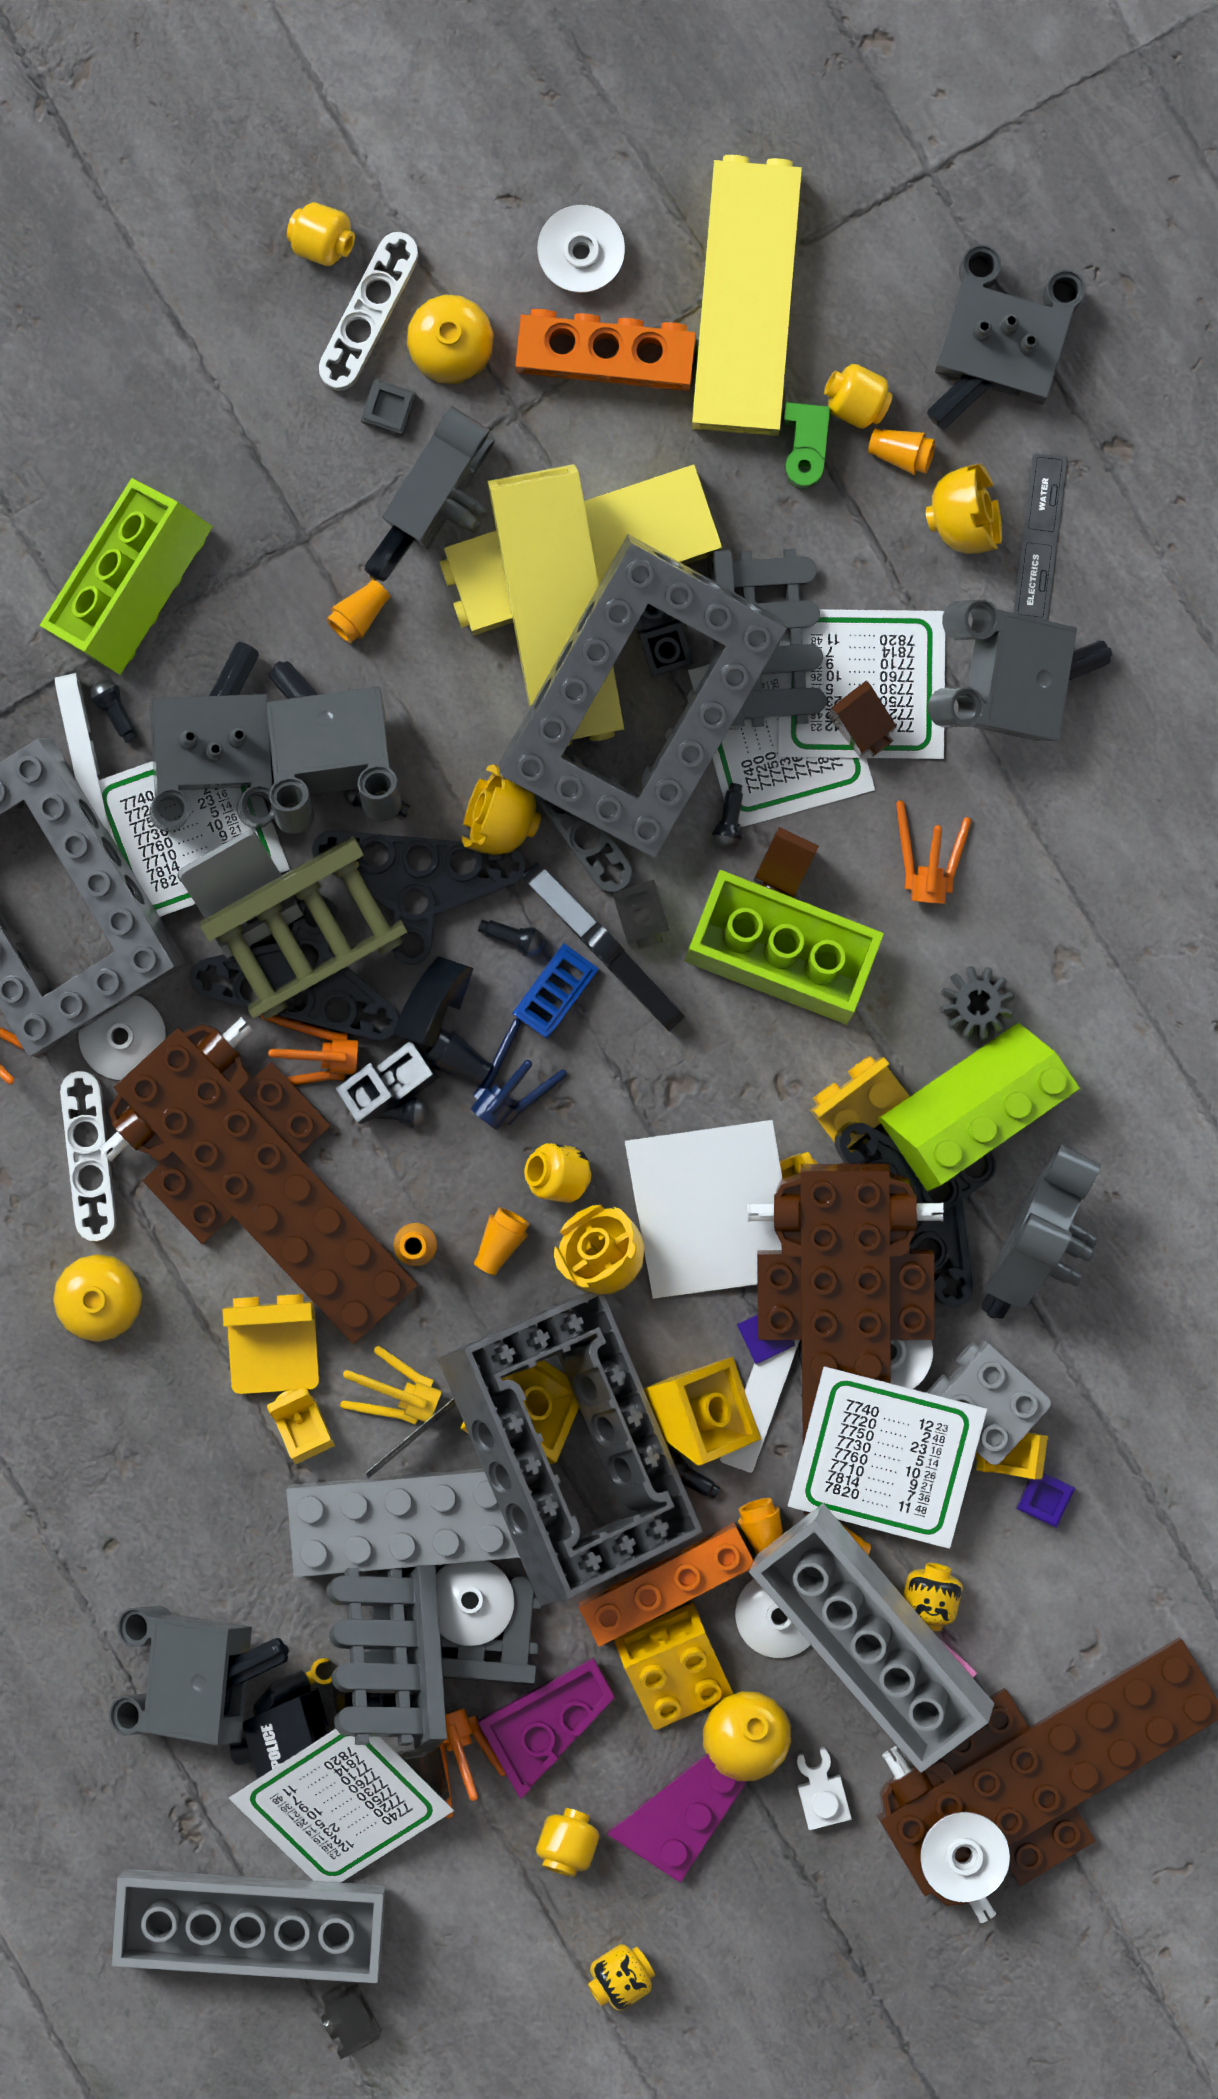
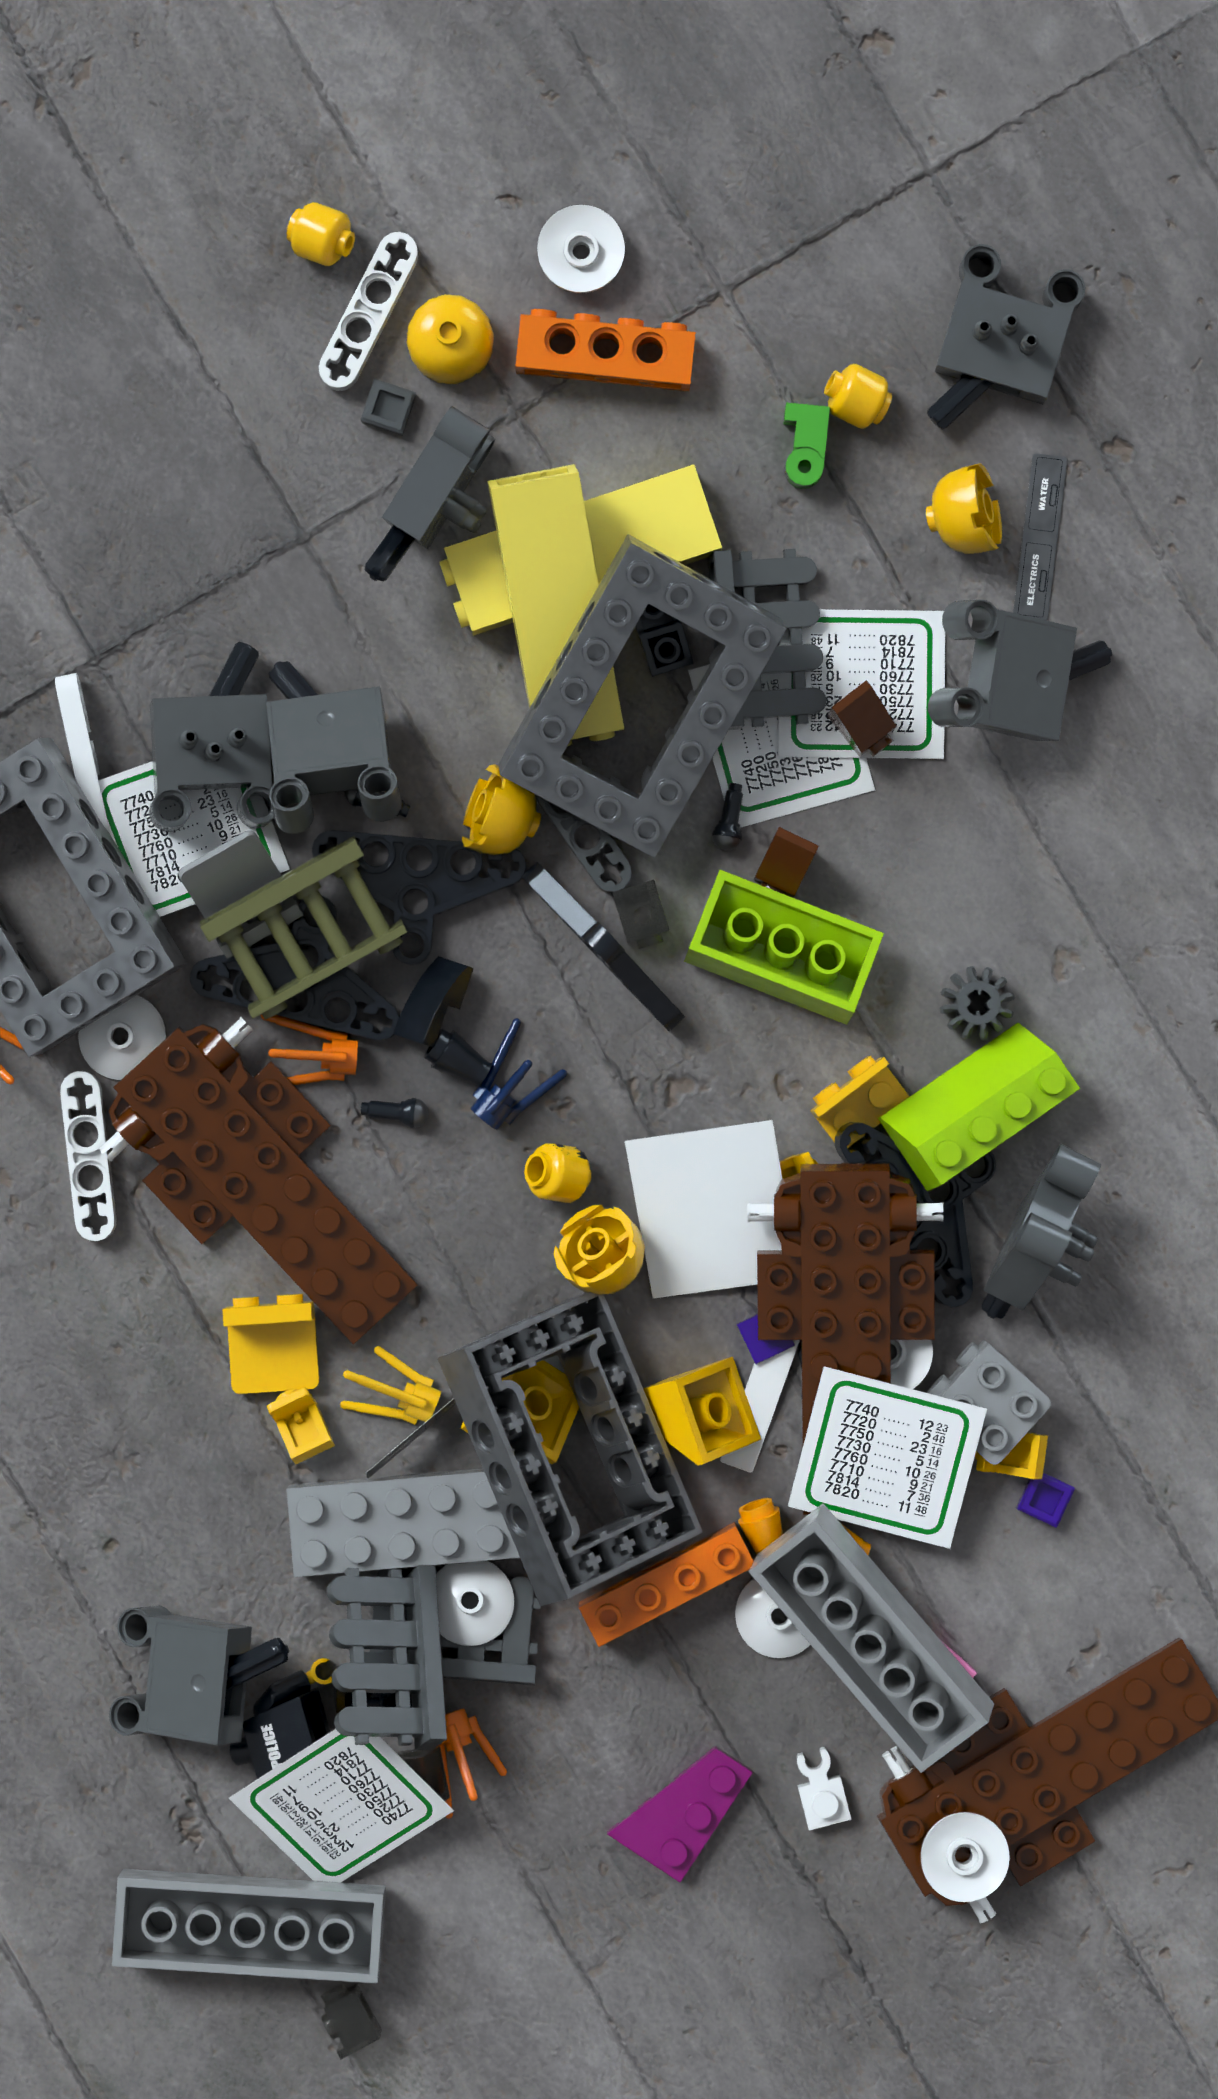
(97, 1297): yellow cylinder -> none
(106, 696): black piece -> none
(126, 575): lime slope -> none
(357, 612): light orange cone -> none
(389, 1084): slope -> none
(427, 1239): light orange cone -> none
(500, 1240): light orange cone -> none
(527, 940): black piece -> none
(536, 1022): blue slope -> none
(544, 1722): magenta wing -> none
(567, 1843): yellow head -> none
(621, 1977): yellow head -> none
(673, 1666): yellow bracket -> none
(694, 1479): black piece -> none
(746, 296): light yellow brick -> none
(747, 1736): yellow cylinder -> none
(903, 449): light orange cone -> none
(930, 883): orange plant -> none
(934, 1594): yellow head -> none

